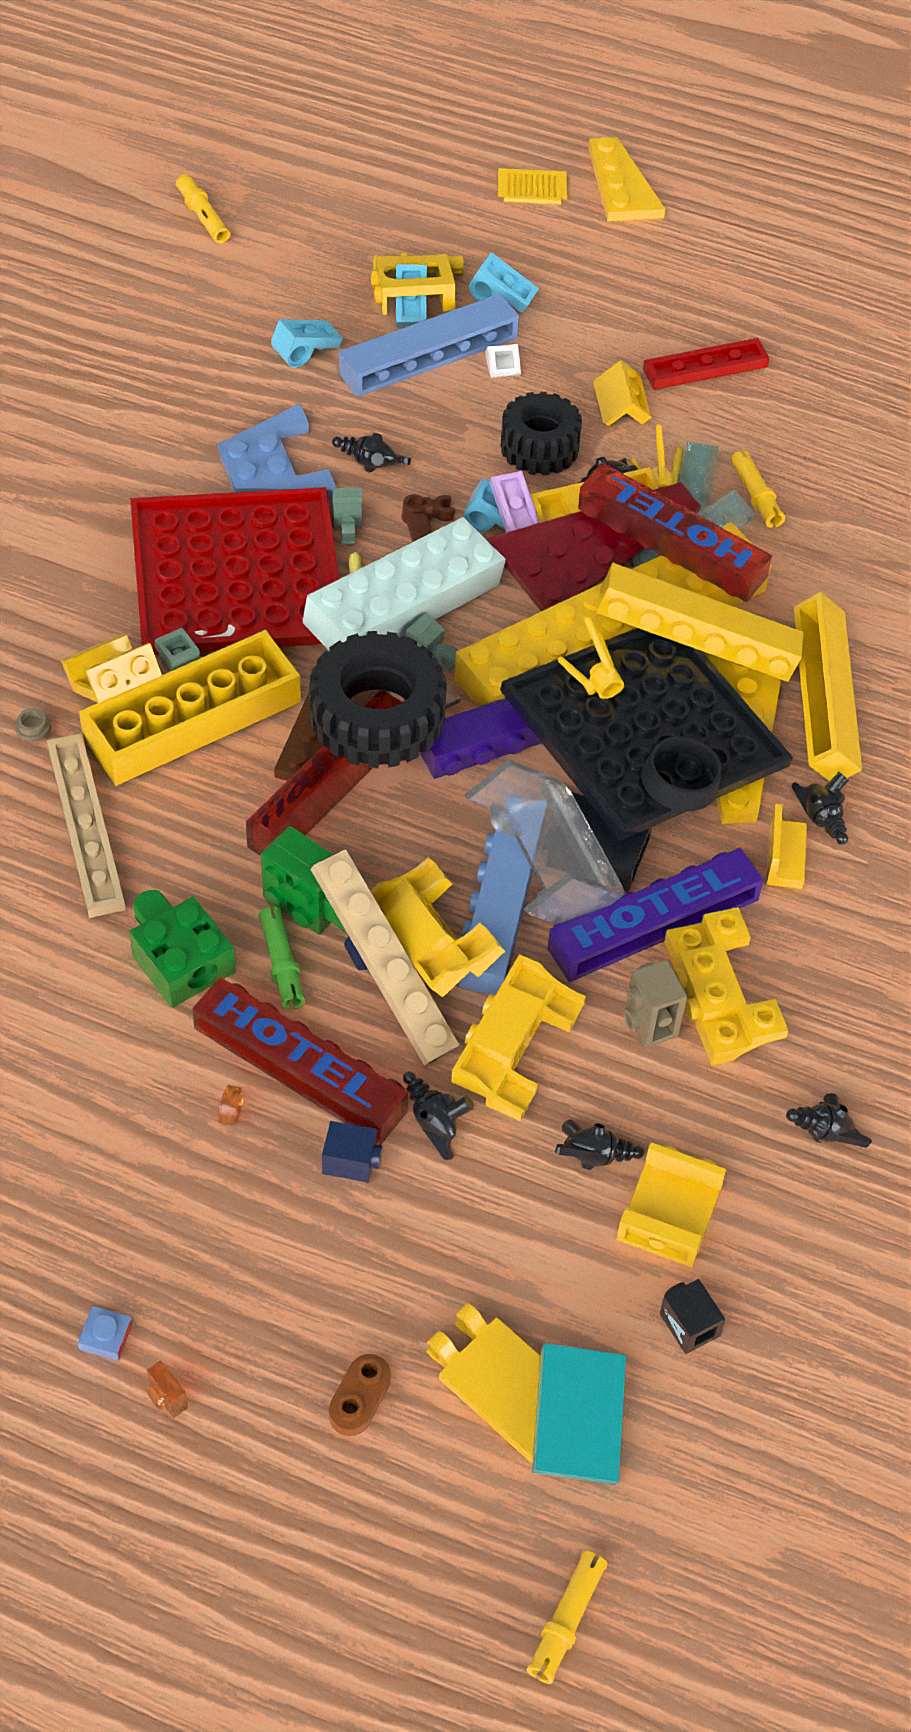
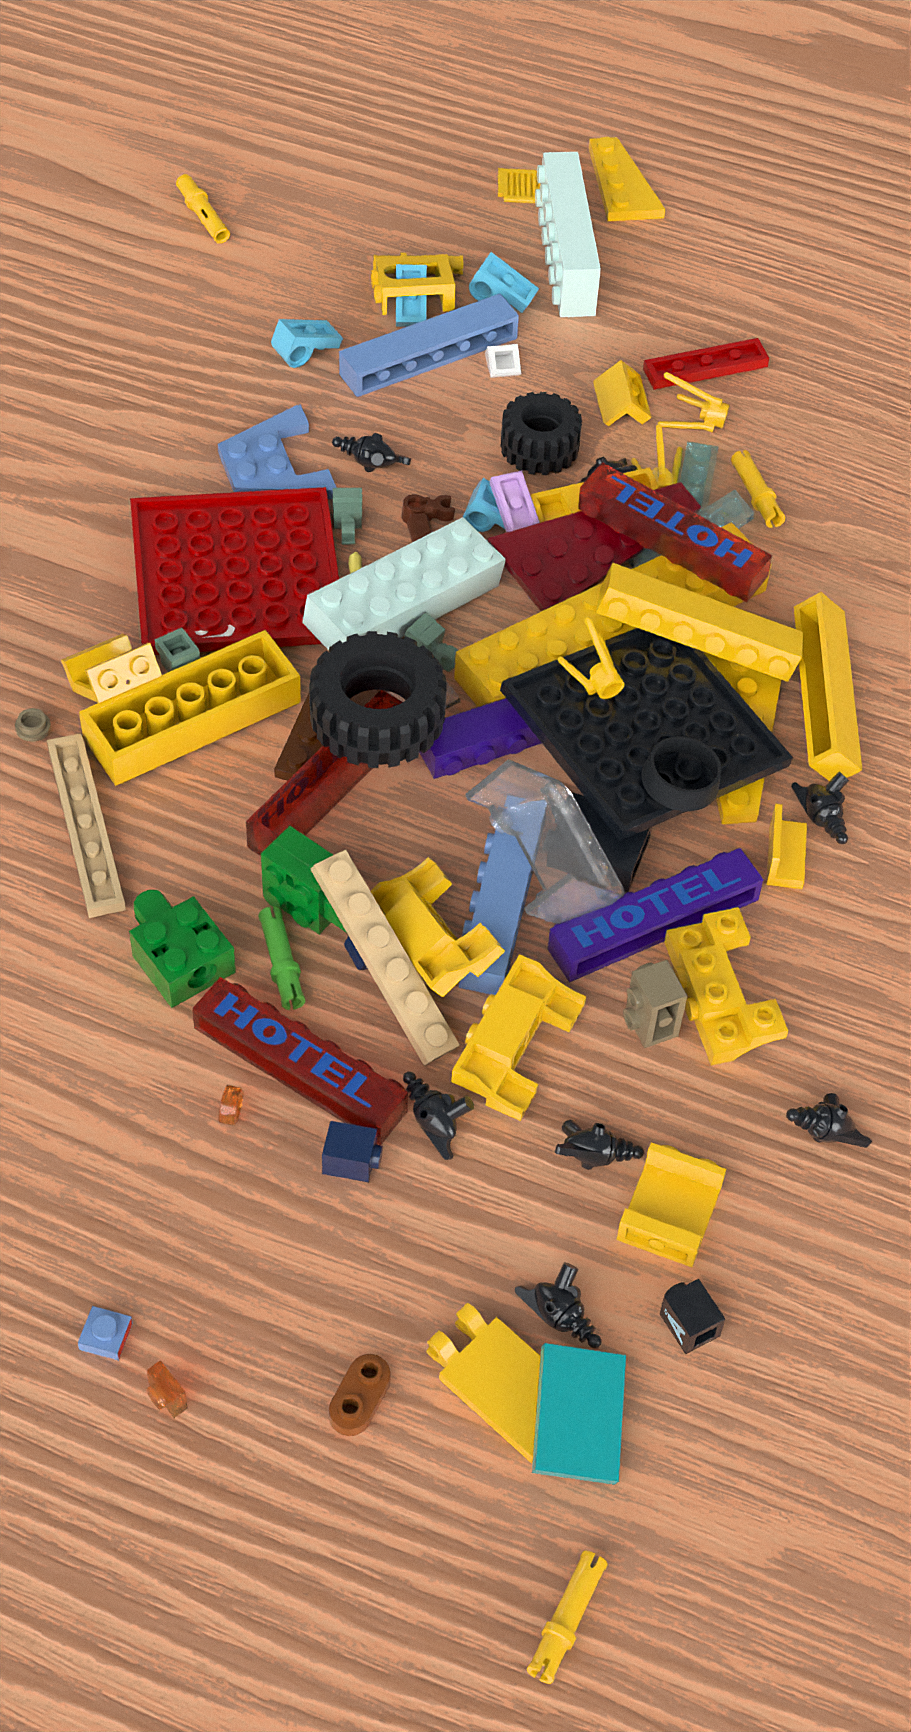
(561, 1305): none -> black piece
(567, 234): none -> light aqua brick
(713, 409): none -> yellow plant

